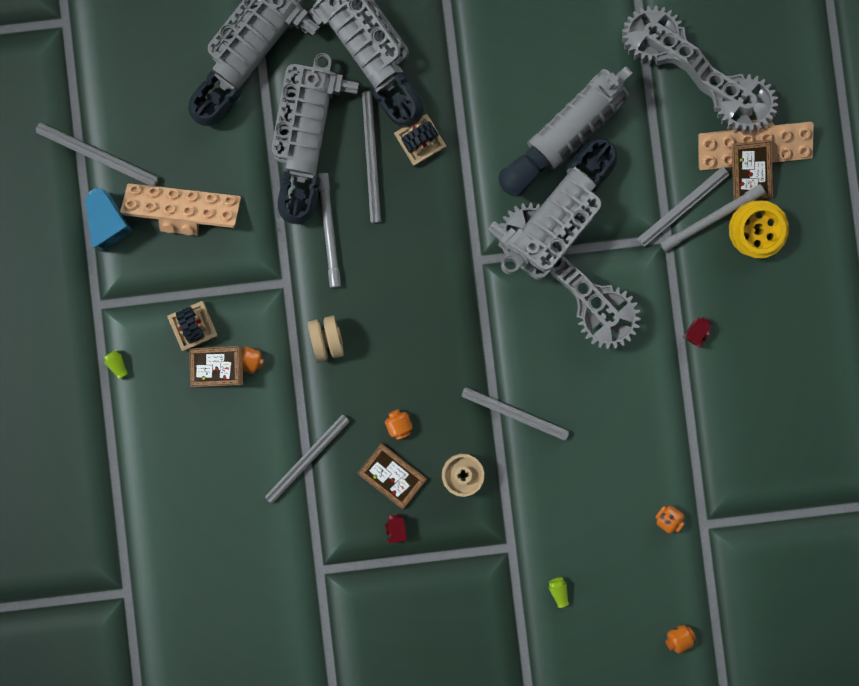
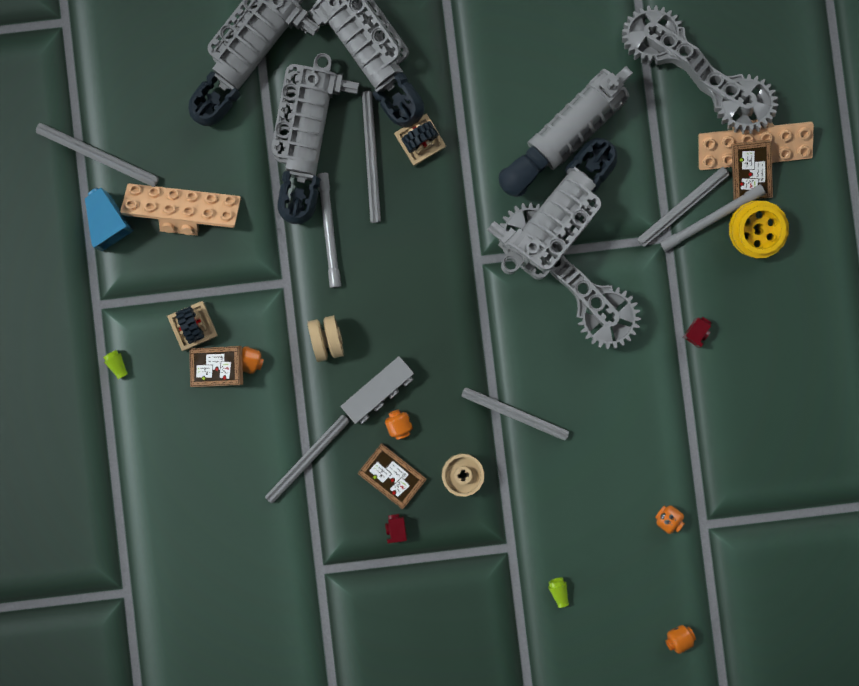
(377, 390): none -> light grey brick

